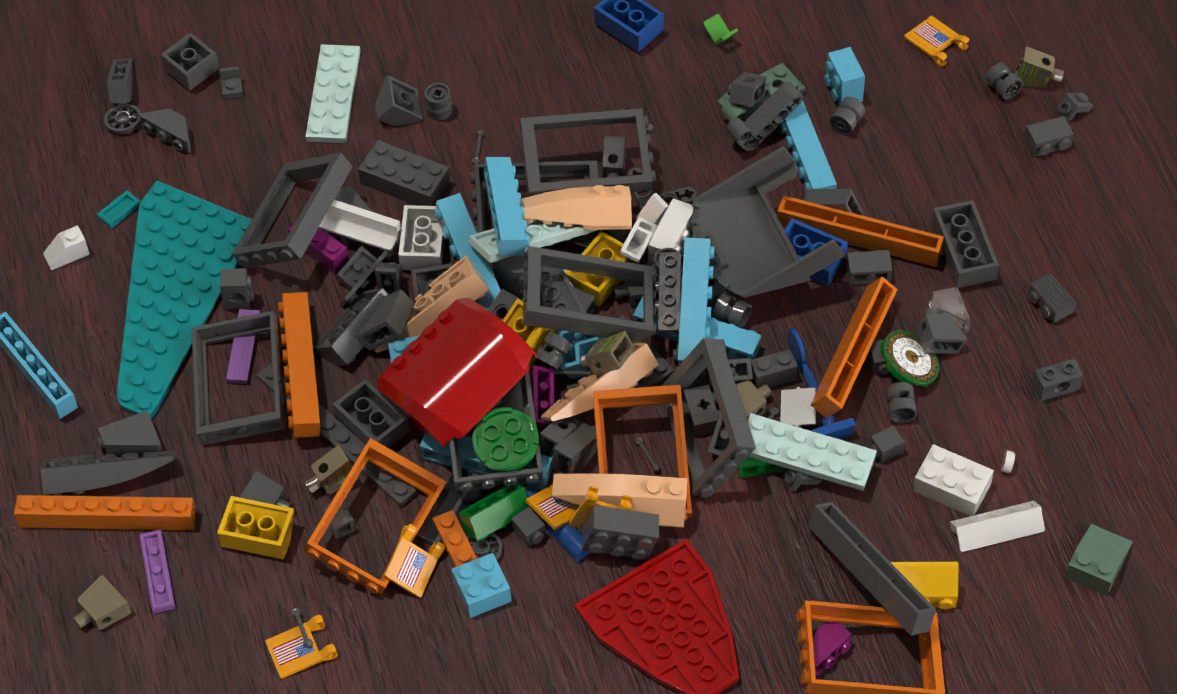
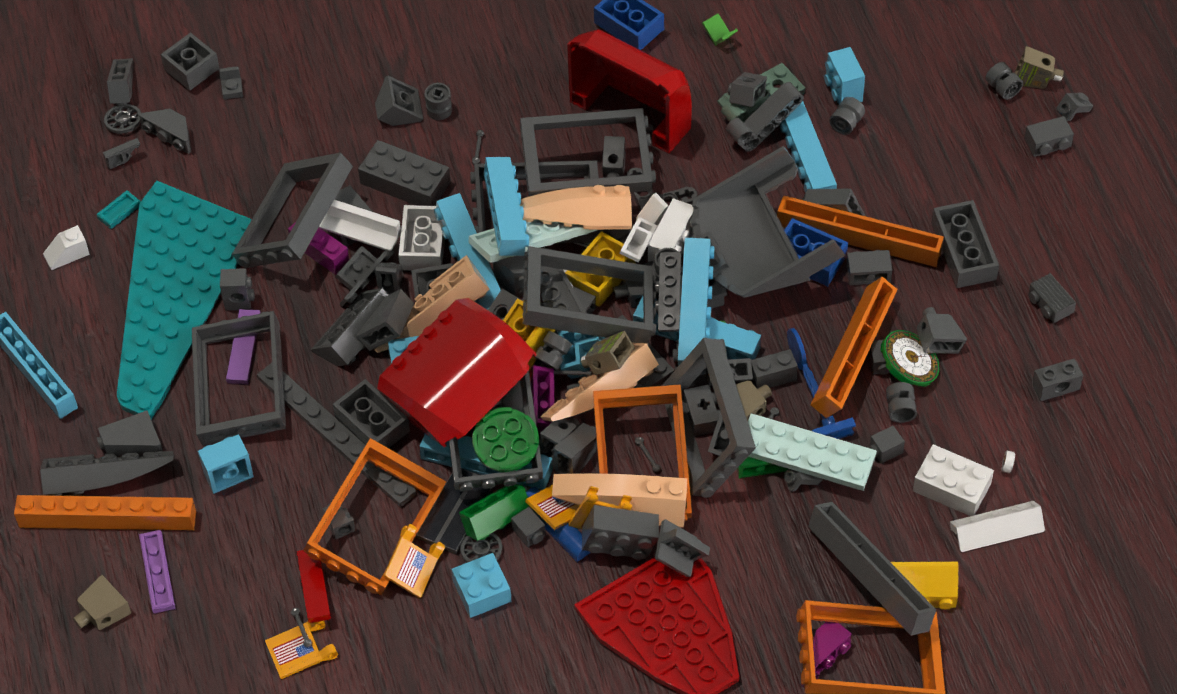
(120, 154): none -> dark grey tile
(225, 463): none -> medium azure brick
(256, 527): yellow slope -> none
(265, 490): dark grey torso -> none
(300, 365): orange brick -> none
(313, 588): none -> red tile
(330, 471): dark tan torso -> none
(333, 94): light aqua plate -> none
(454, 538): orange plate -> none
(603, 60): none -> red slope
(679, 548): none -> dark grey bracket
(734, 311): dark grey wheel -> none
(797, 408): white piece -> none
(933, 37): light orange flag -> none
(950, 302): clear slope -> none
(1098, 559): sand green slope -> none

